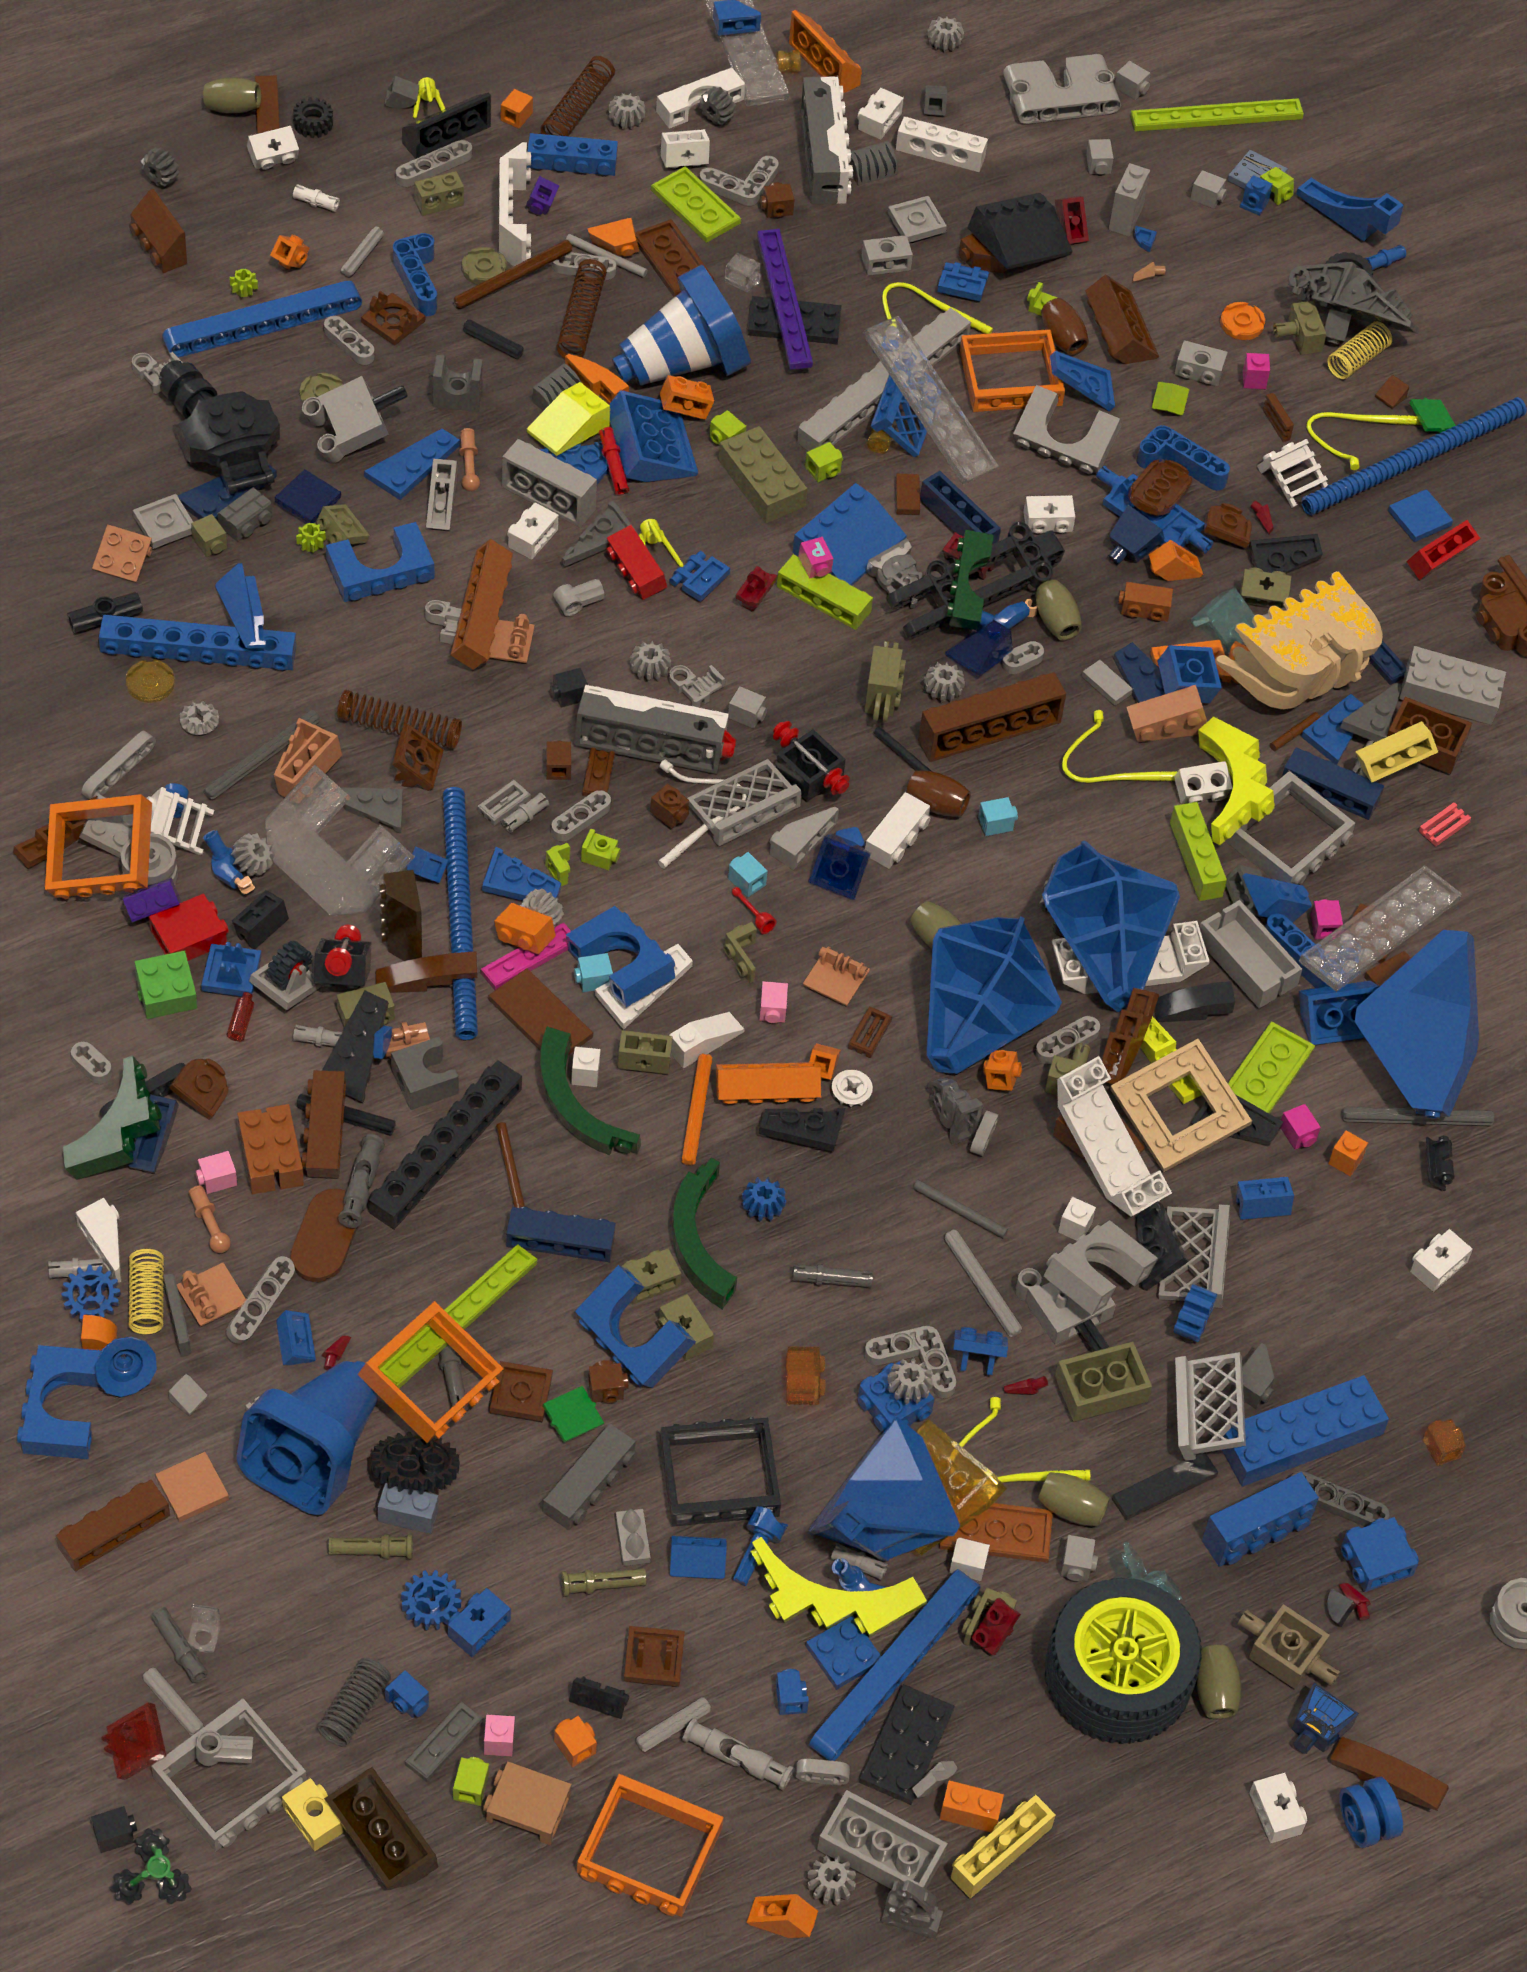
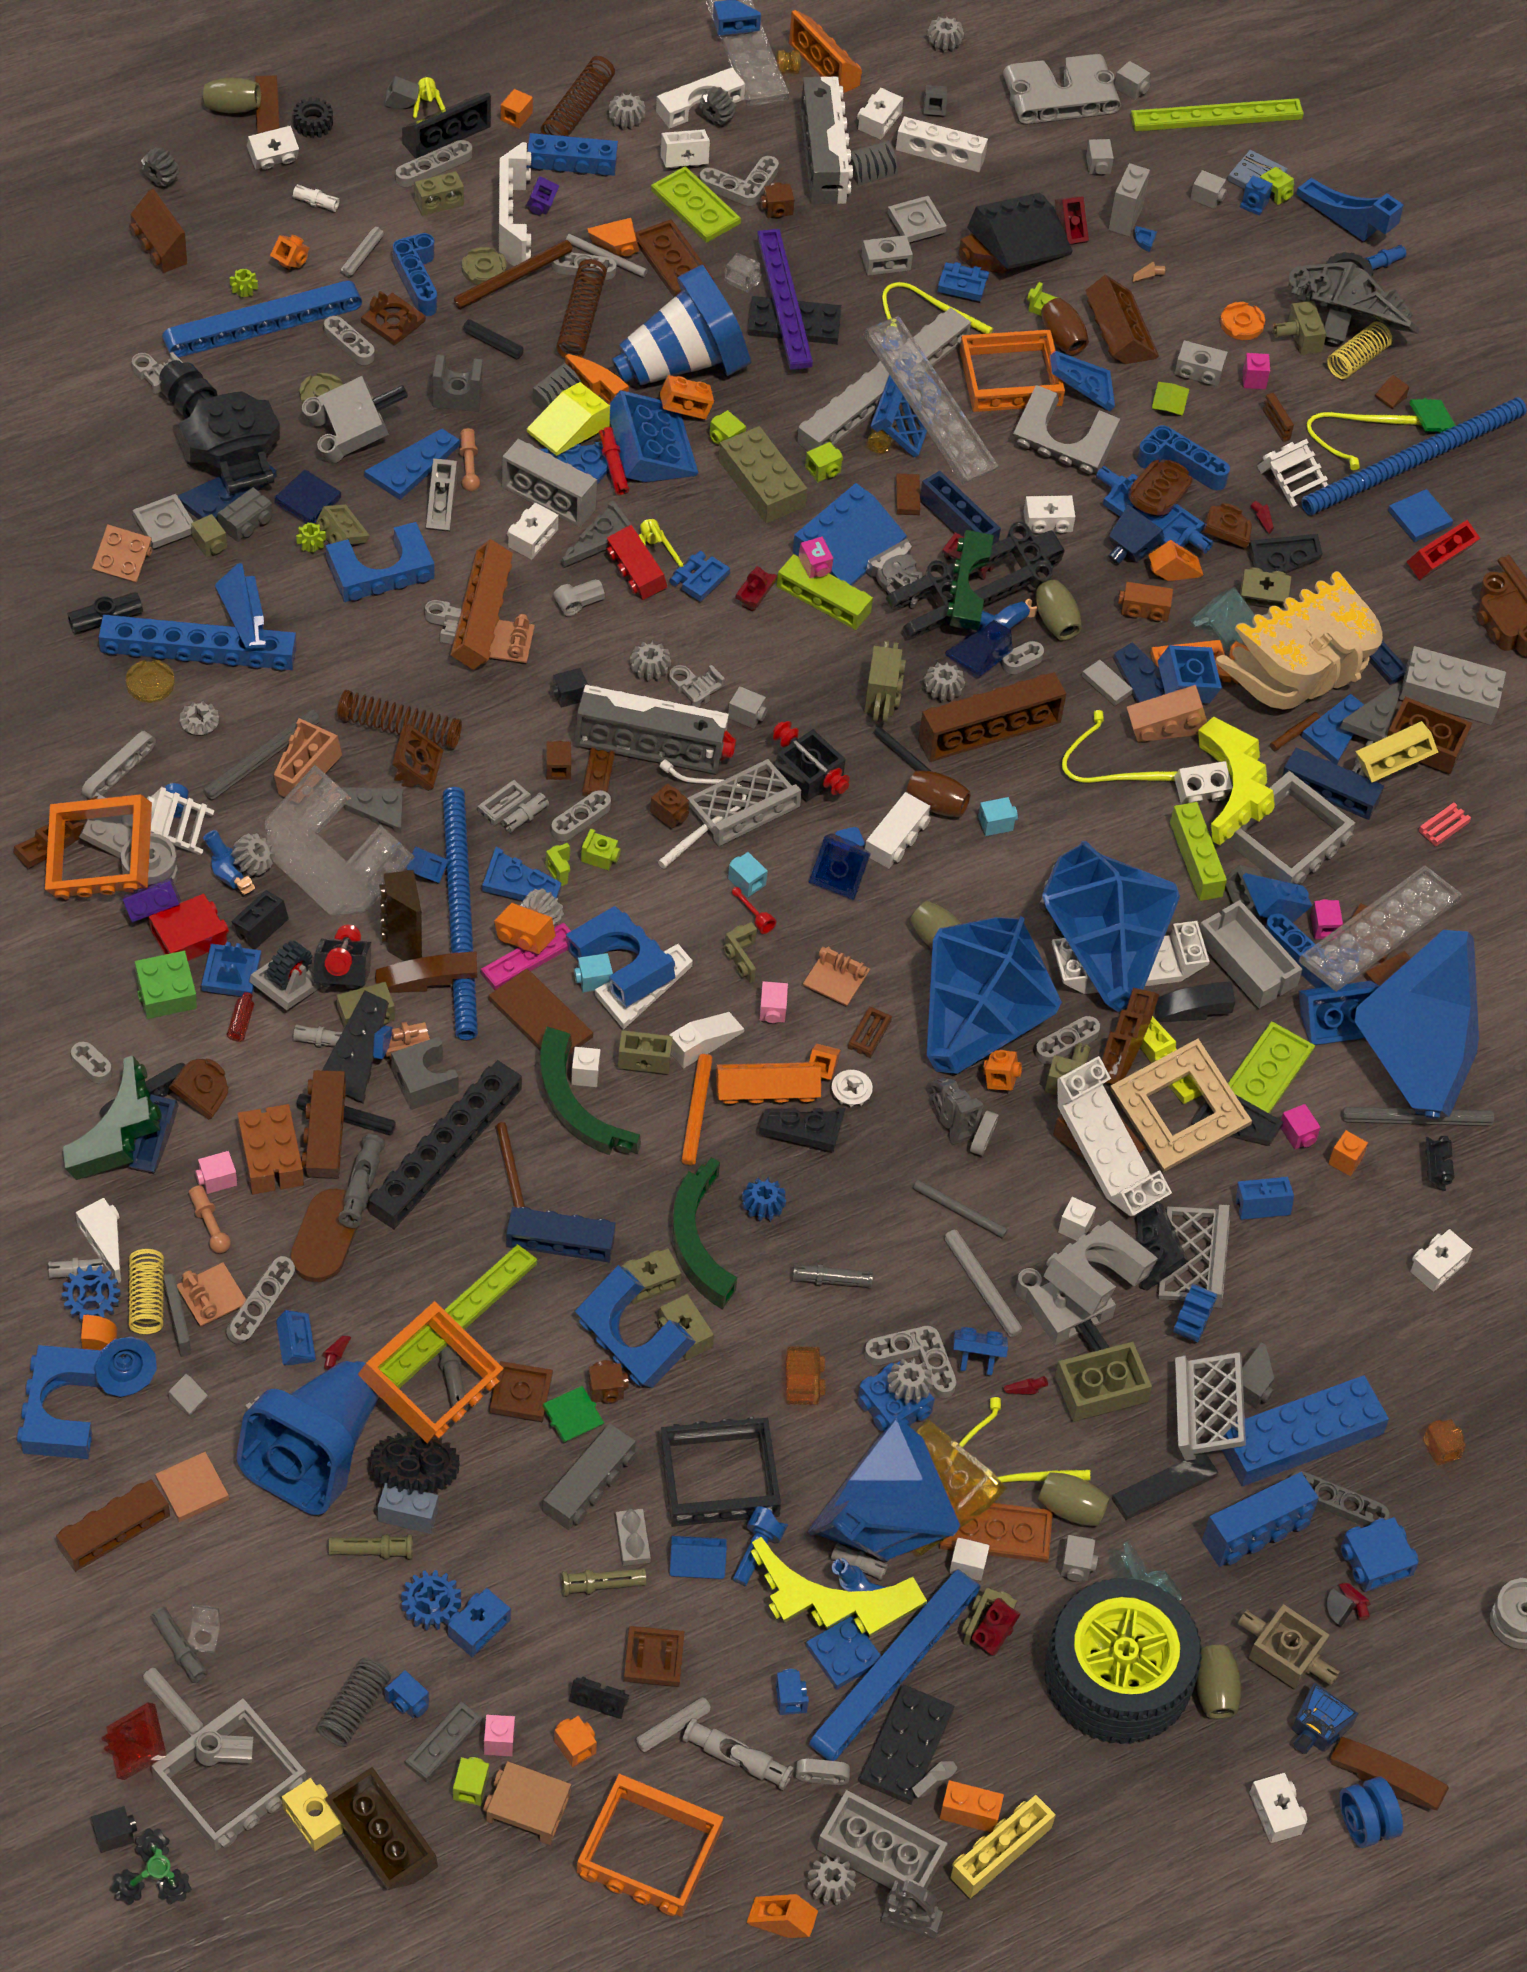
(802, 836): light grey slope -> none

